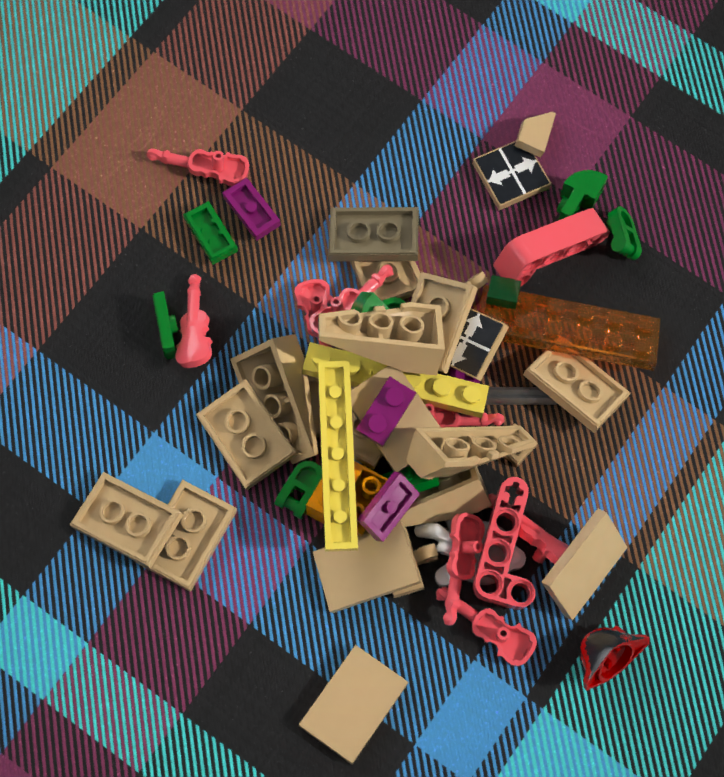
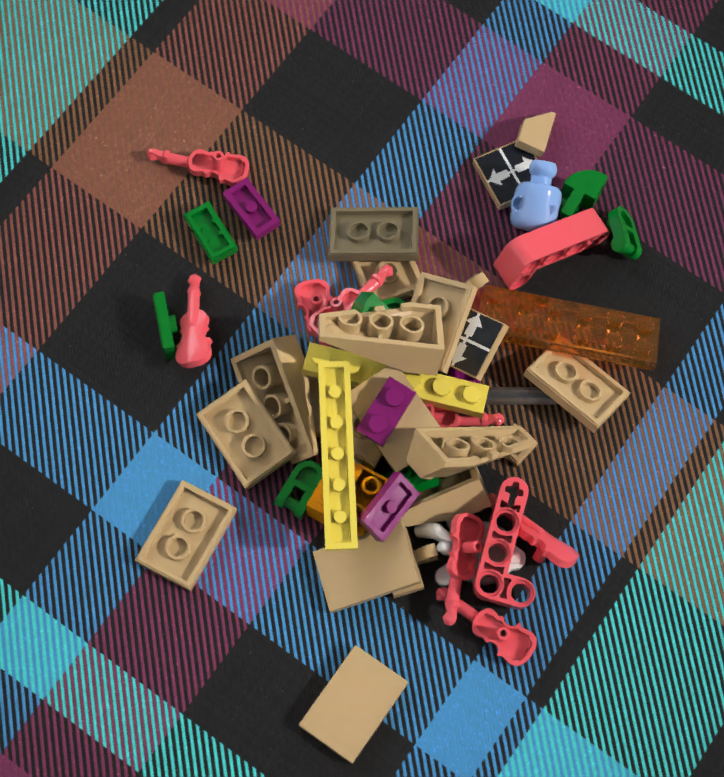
(126, 520): tan tile -> none
(503, 292): dark green tile -> none
(536, 201): none -> light blue piece
(584, 564): tan tile -> none
(609, 652): red hat -> none

